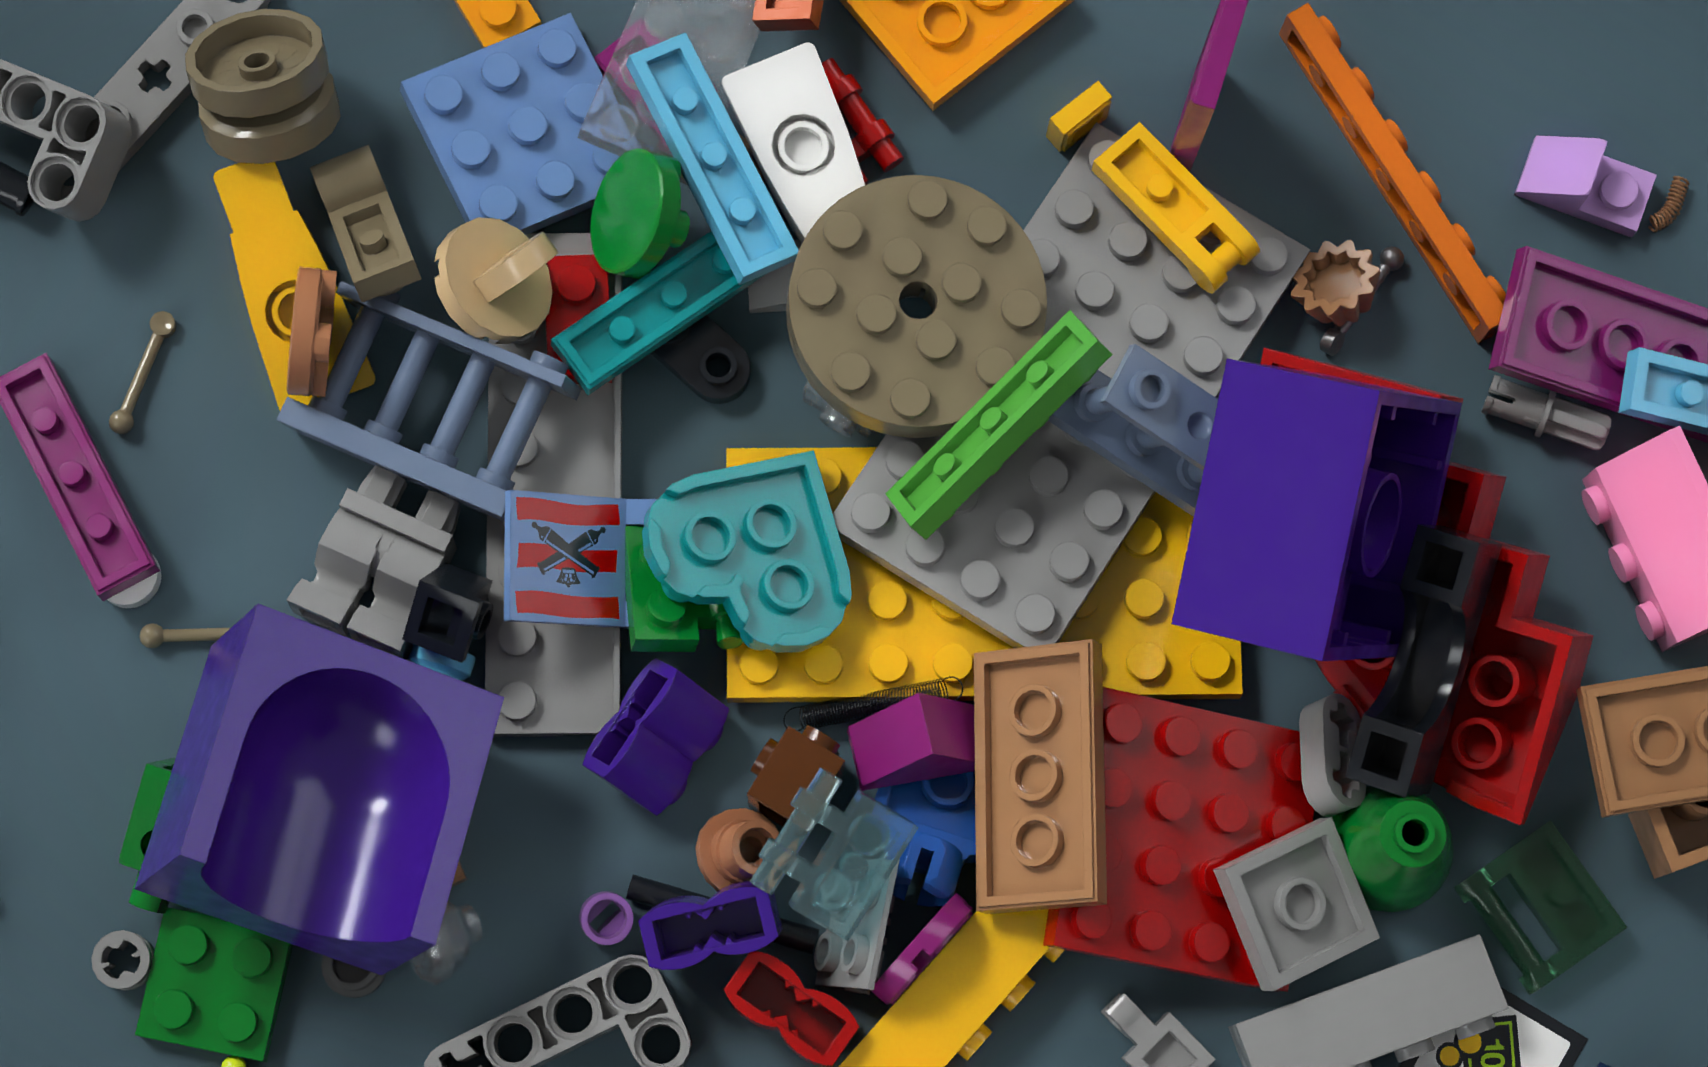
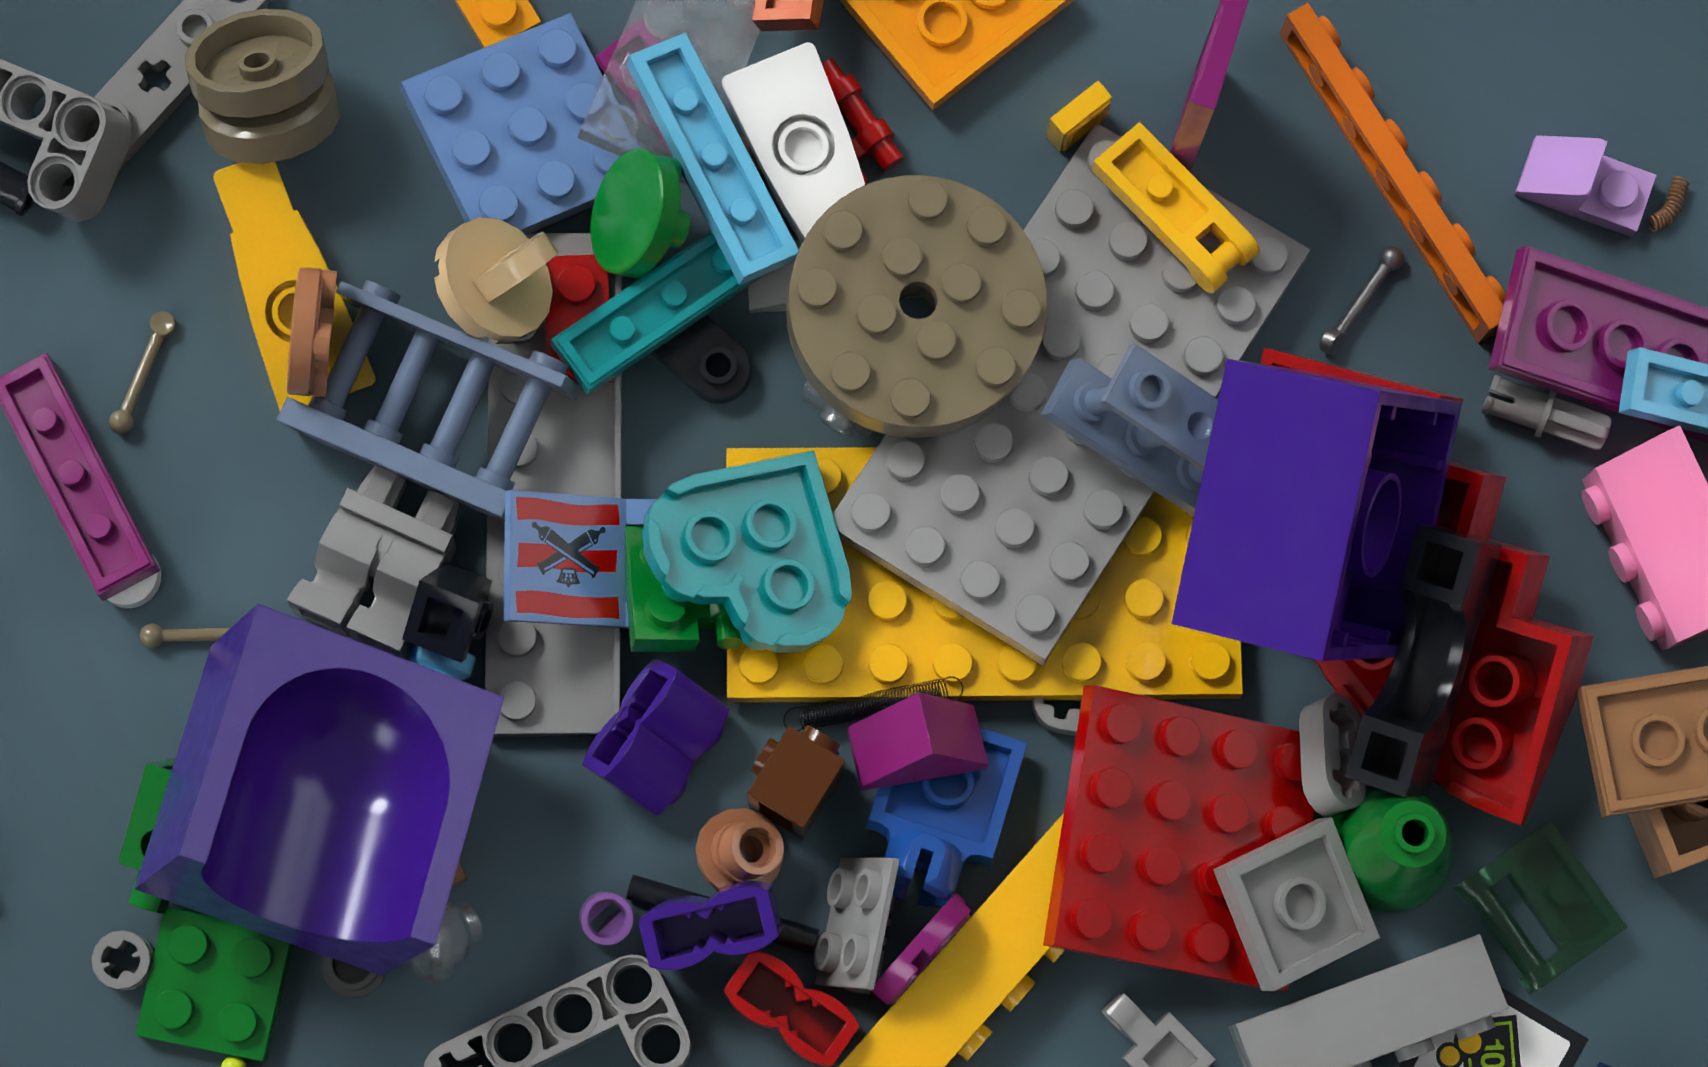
(365, 224): dark tan plate -> none
(850, 865): clear light blue plate -> none
(998, 425): bright green plate -> none
(1039, 778): medium nougat tile -> none
(1336, 283): medium nougat piece -> none

